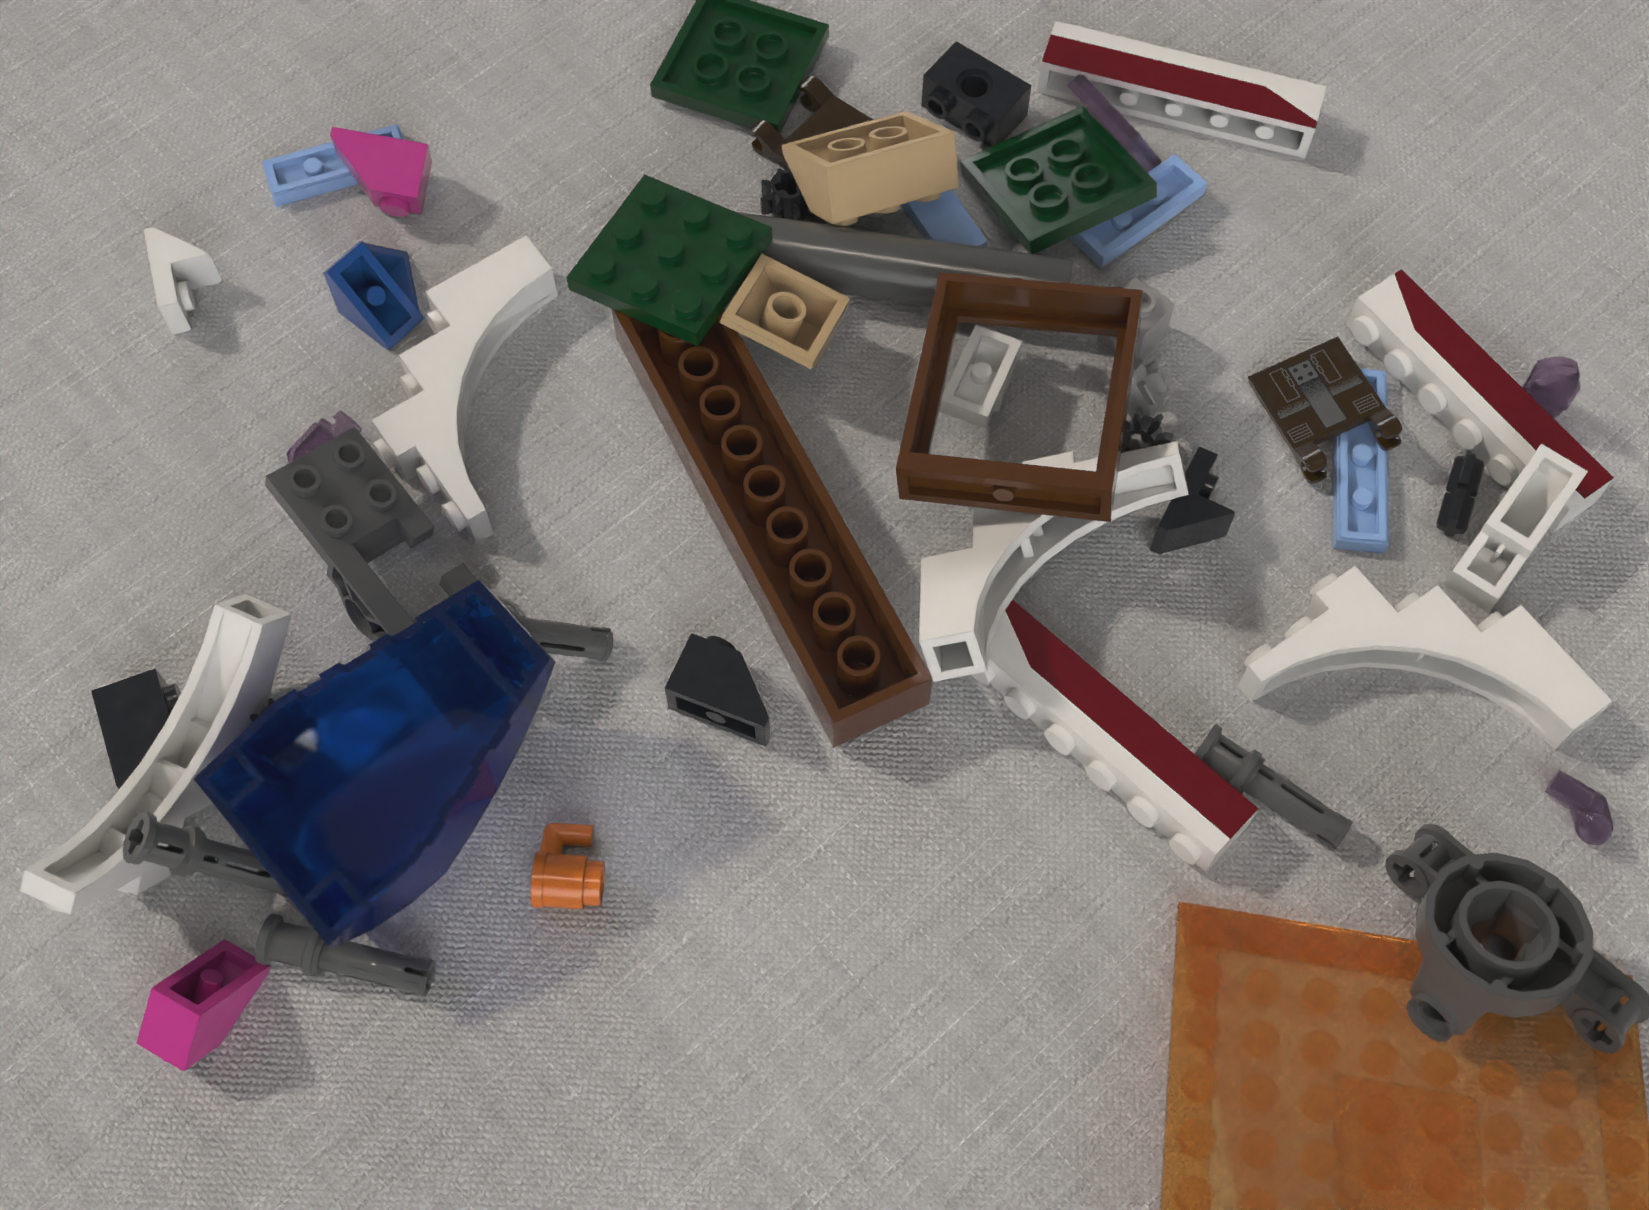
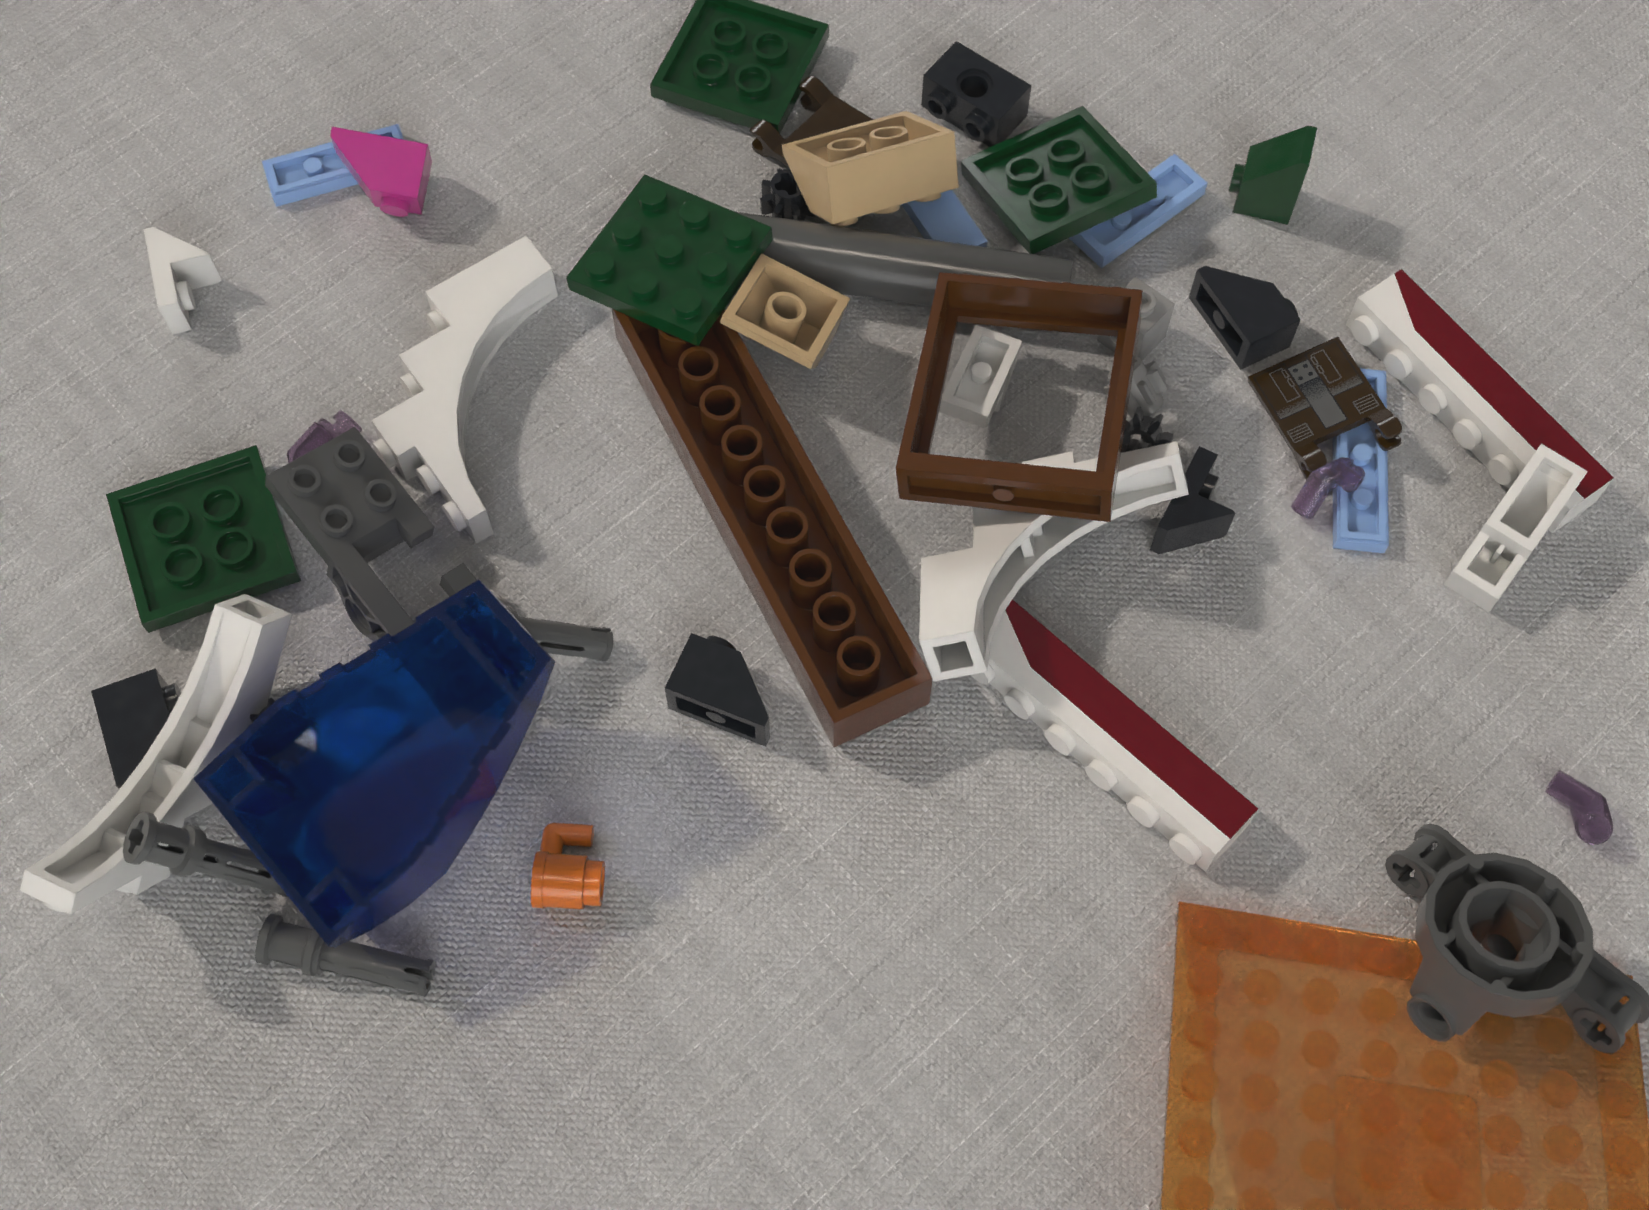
(199, 1004): dark pink slope -> none
(201, 538): none -> dark green plate
(375, 292): blue slope -> none
(1114, 122): clear purple tile -> none
(1184, 89): white brick -> none
(1244, 314): none -> black slope
(1248, 774): dark grey pin -> none
(1273, 175): none -> dark green slope
(1323, 480): none -> clear purple arm
(1458, 504): black piece -> none
(1501, 658): white arch -> none
(1553, 383): clear purple arm -> none

